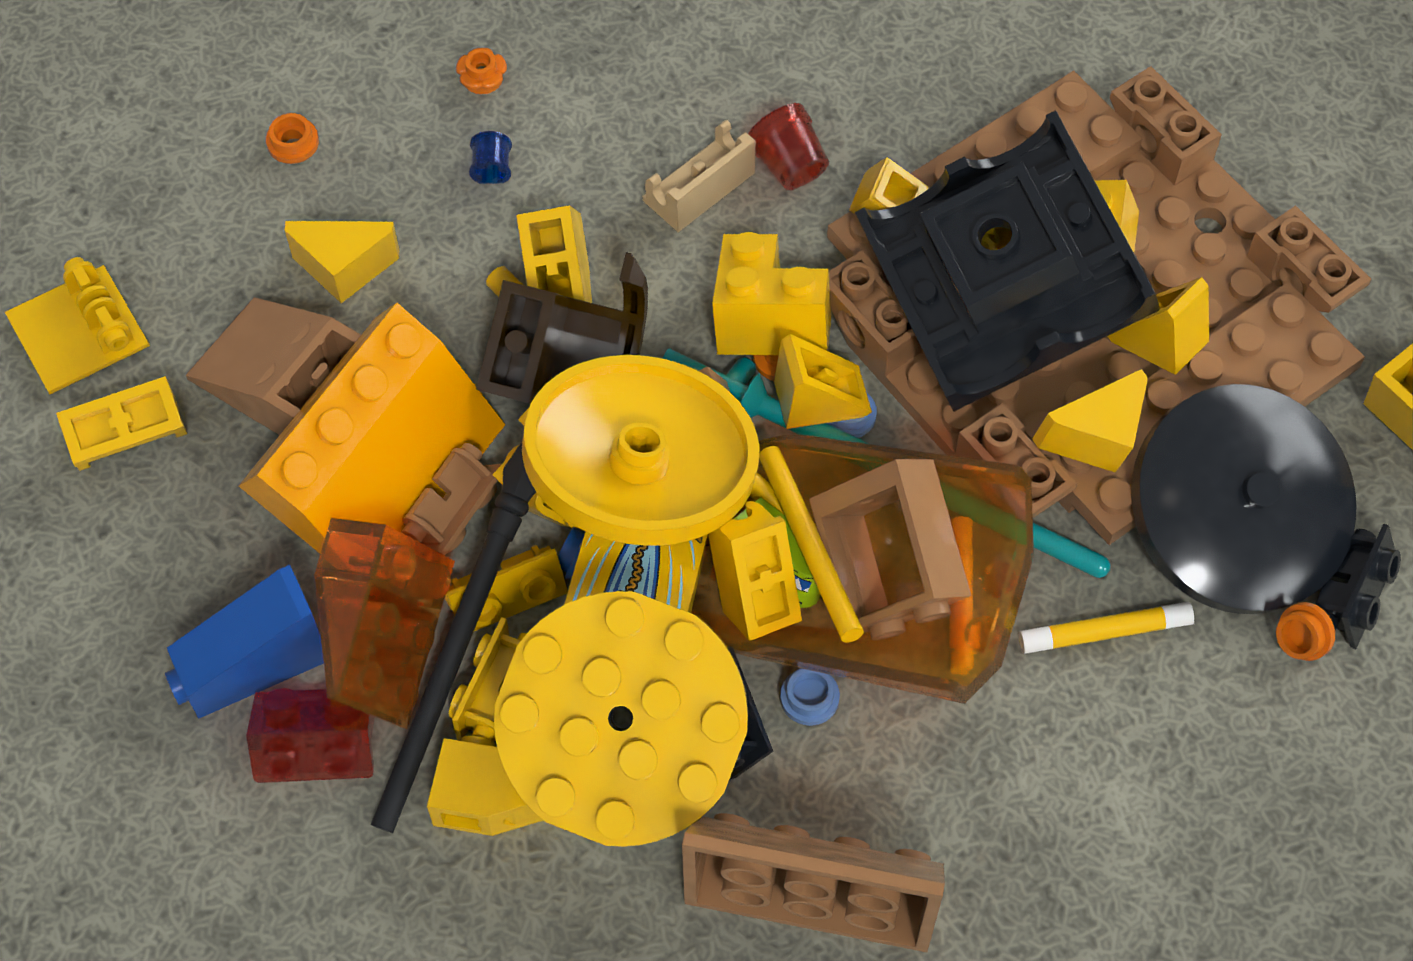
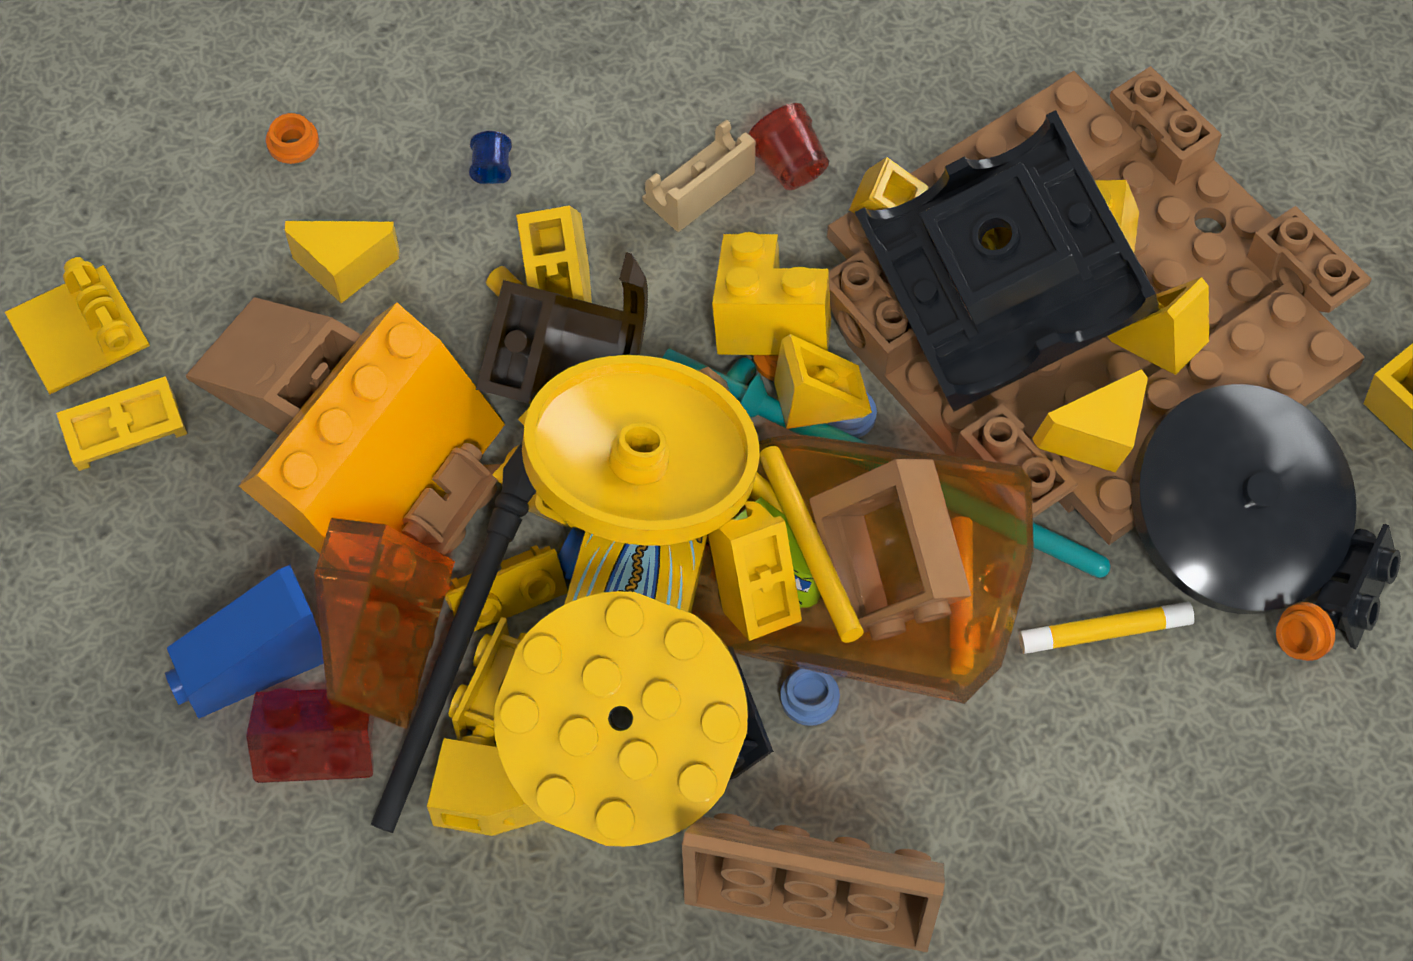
(481, 80): orange plate -> none

